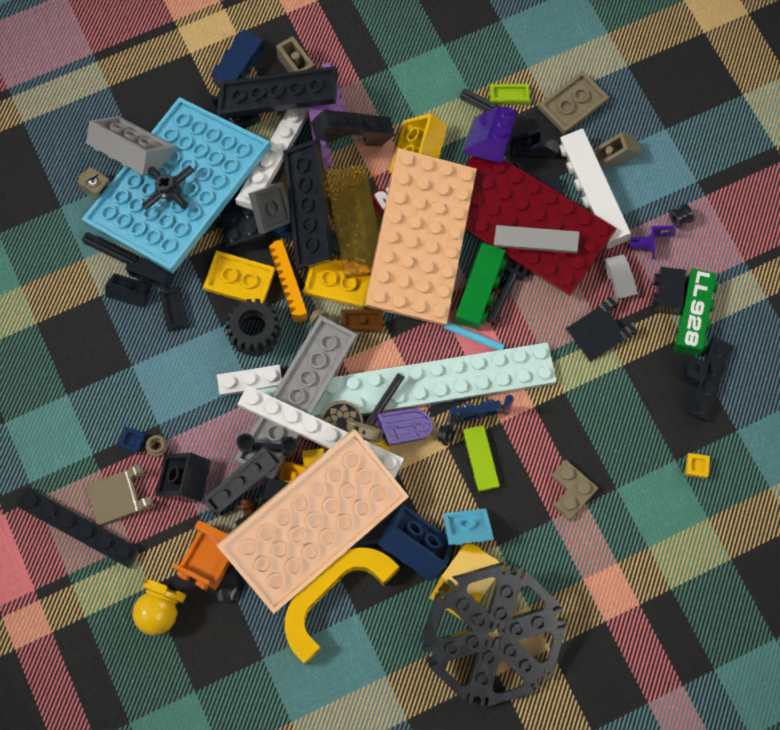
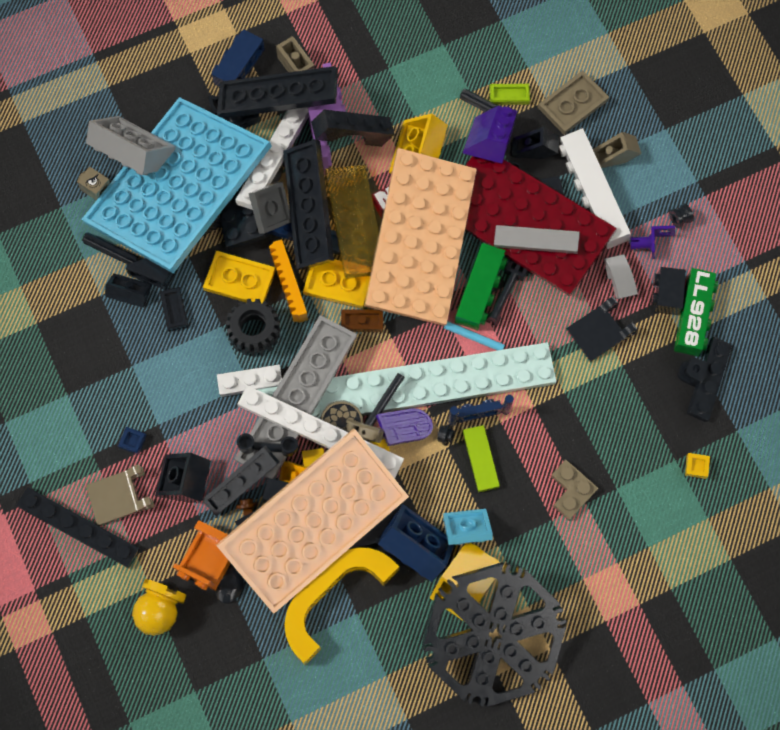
(152, 441): dark tan plate -> none
(167, 187): black bar -> none
(315, 315): dark tan plate -> none

